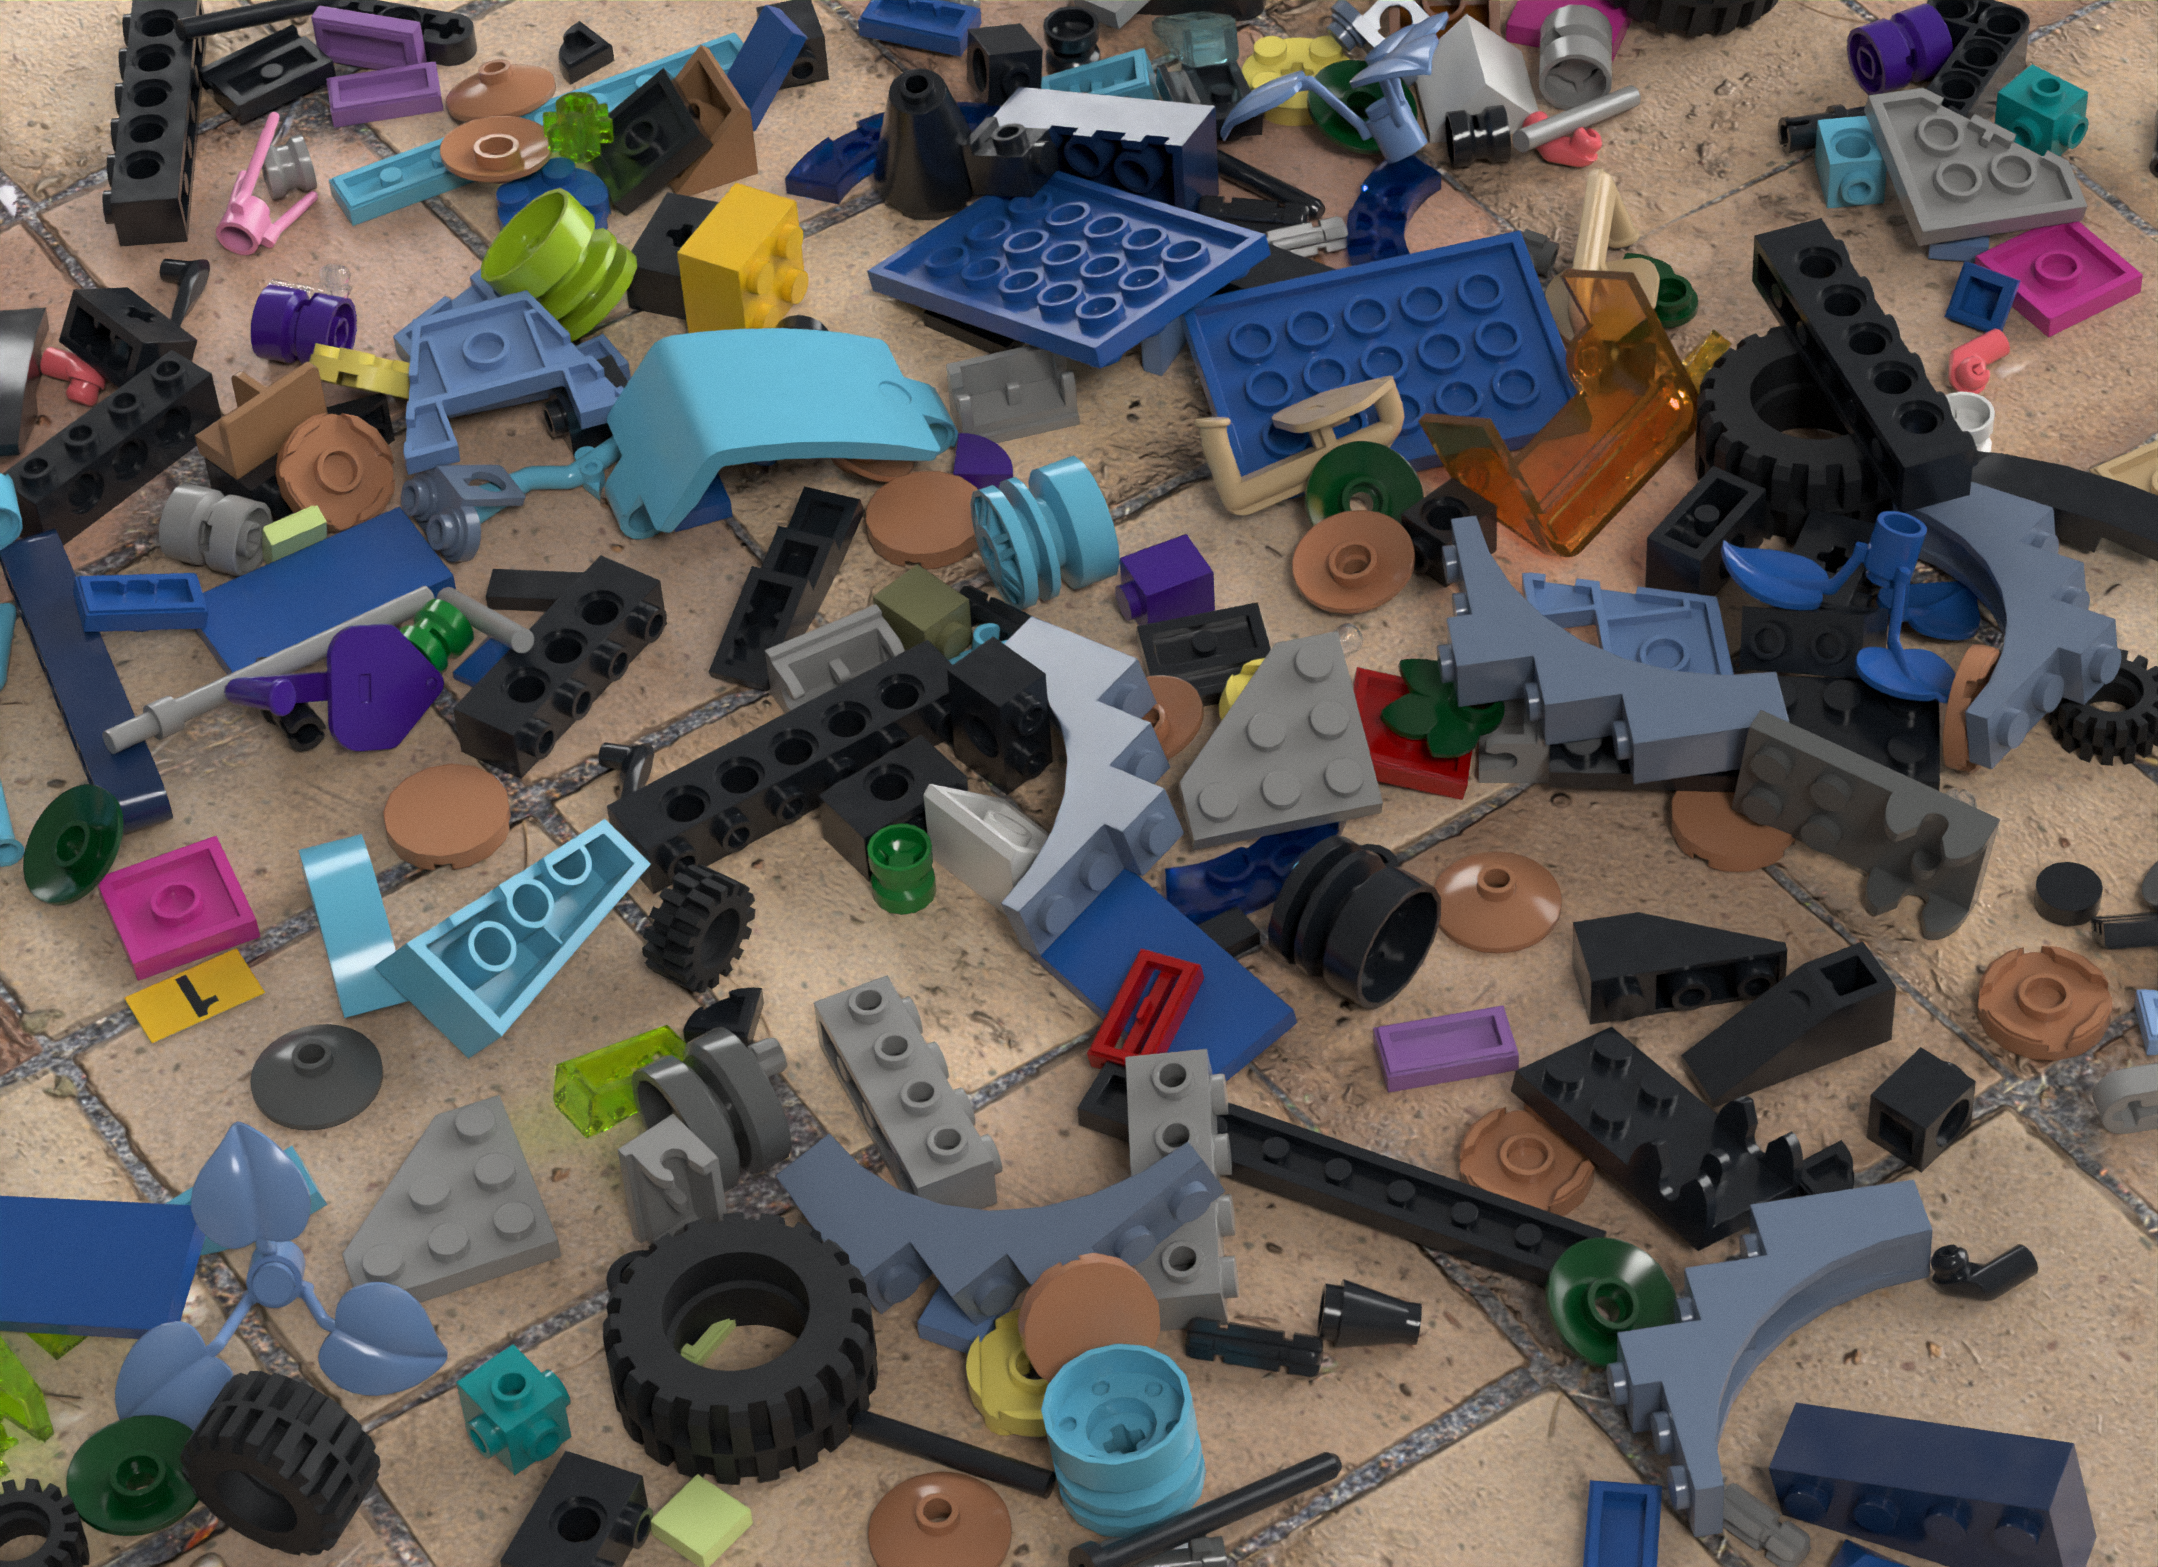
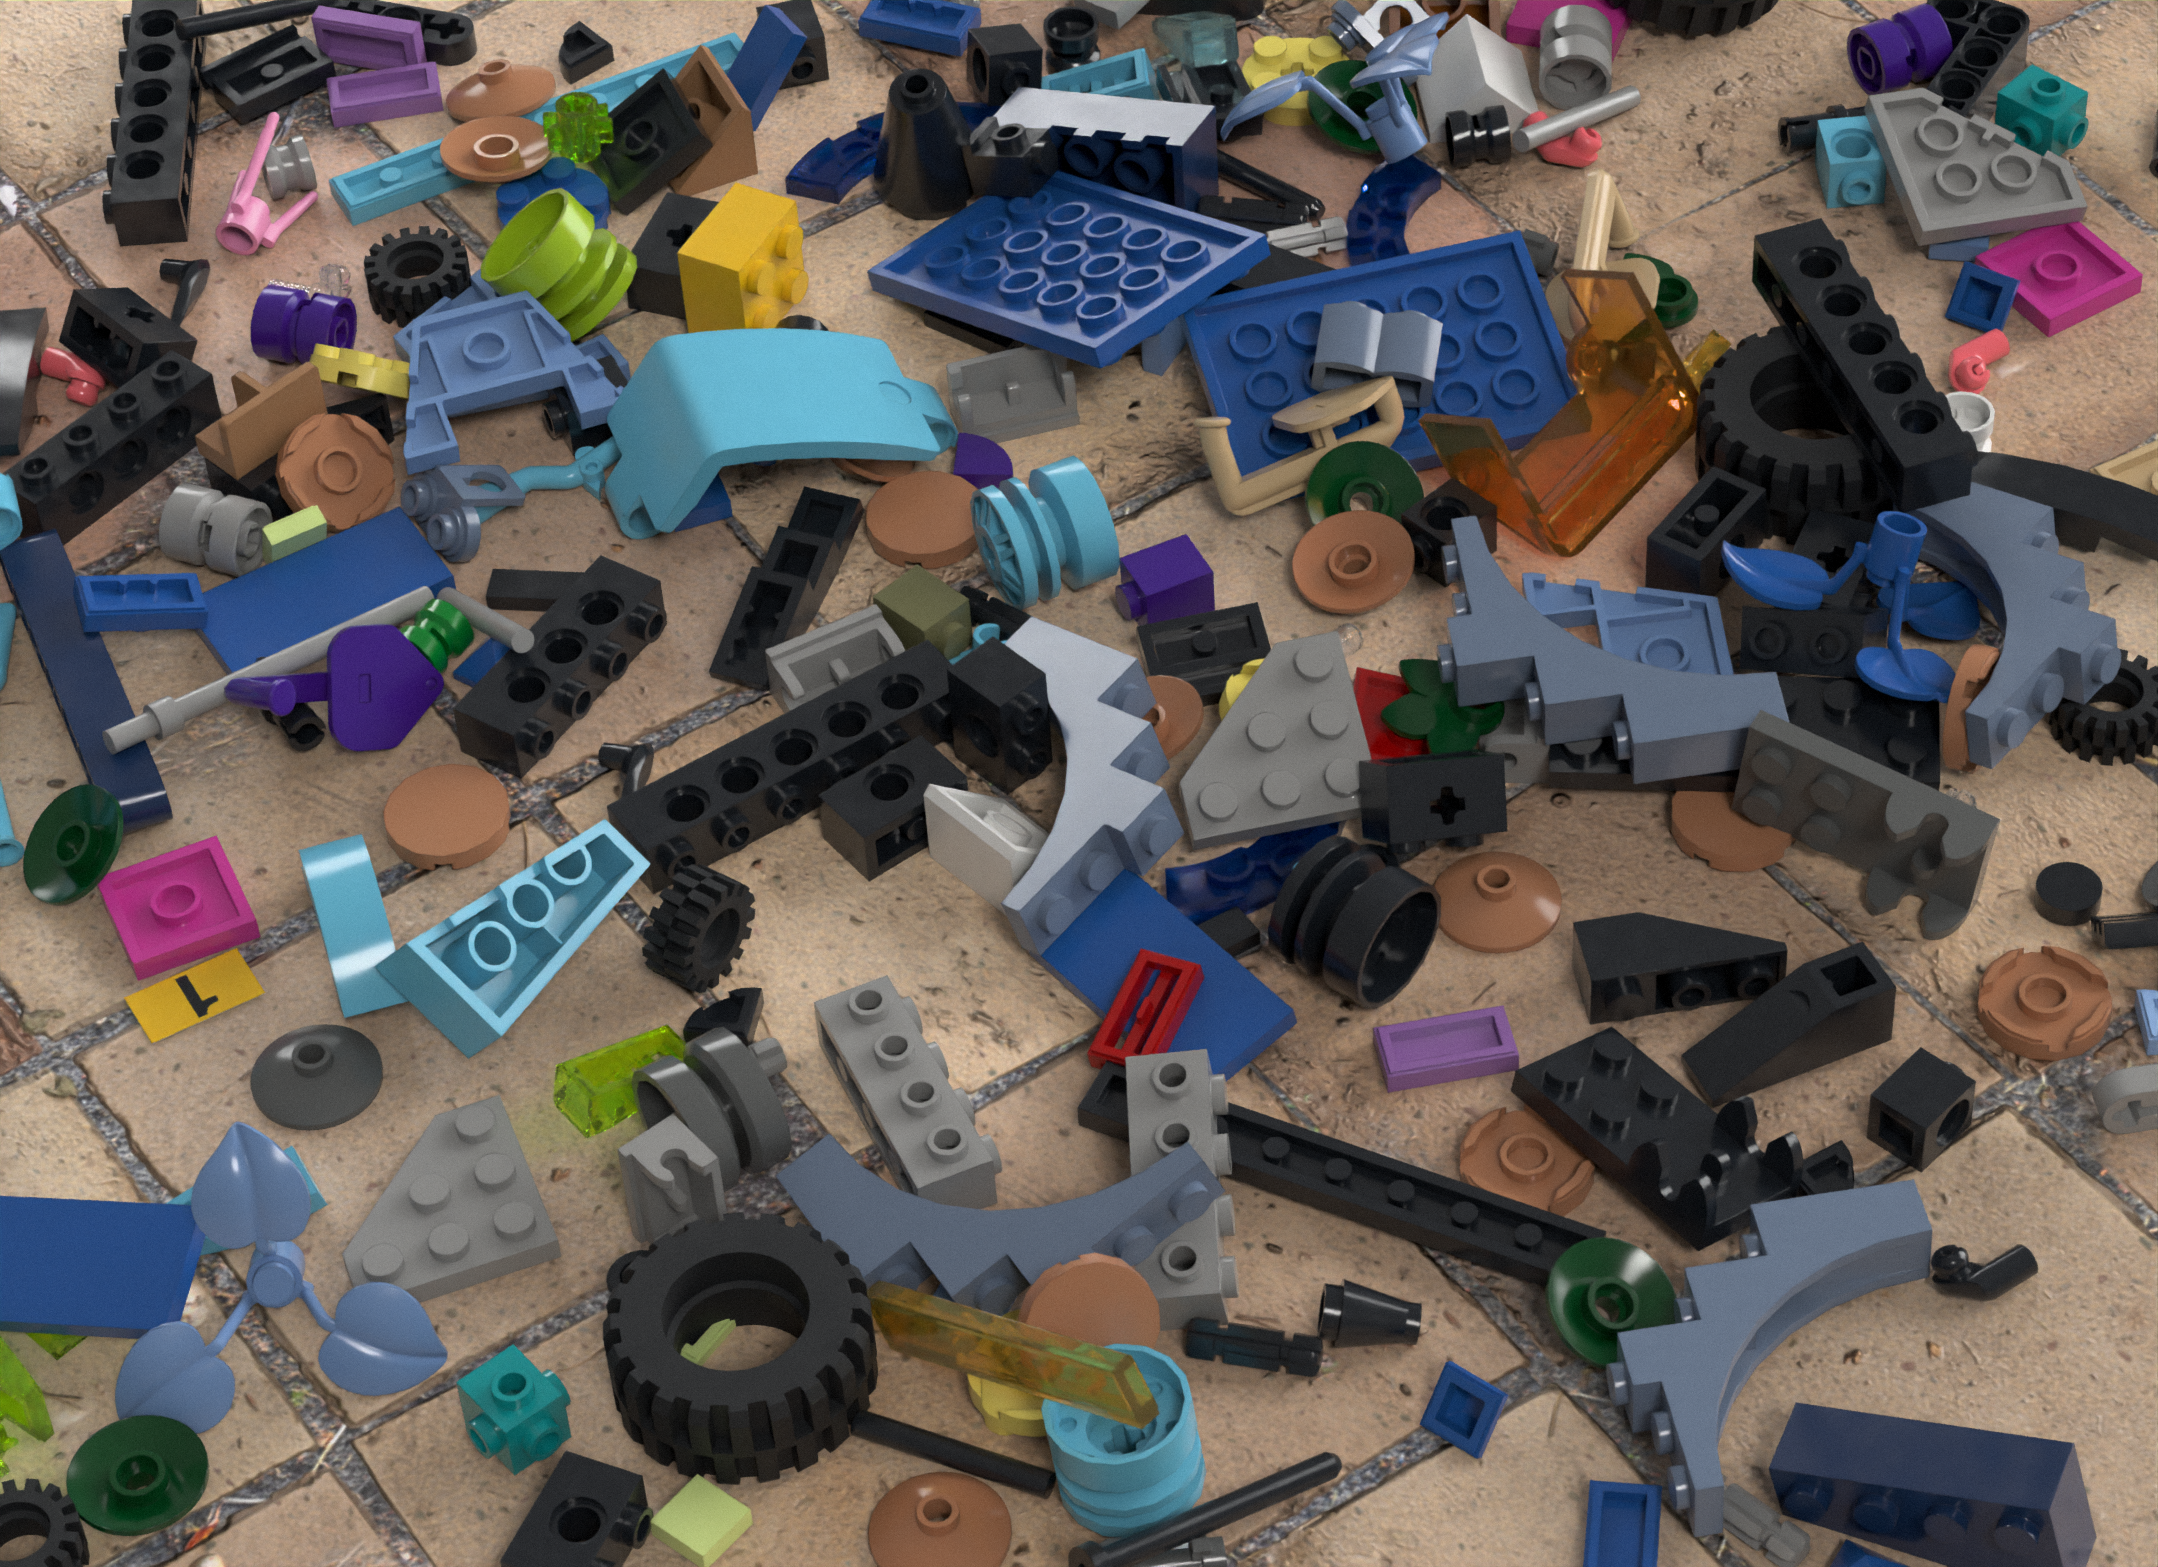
(280, 1463): black tyre -> none
(410, 256): none -> black tyre
(902, 869): green wheel -> none
(1013, 1354): none -> clear yellow tile
(1368, 345): none -> sand blue brick
(1399, 794): none -> black brick
(1464, 1409): none -> blue slope

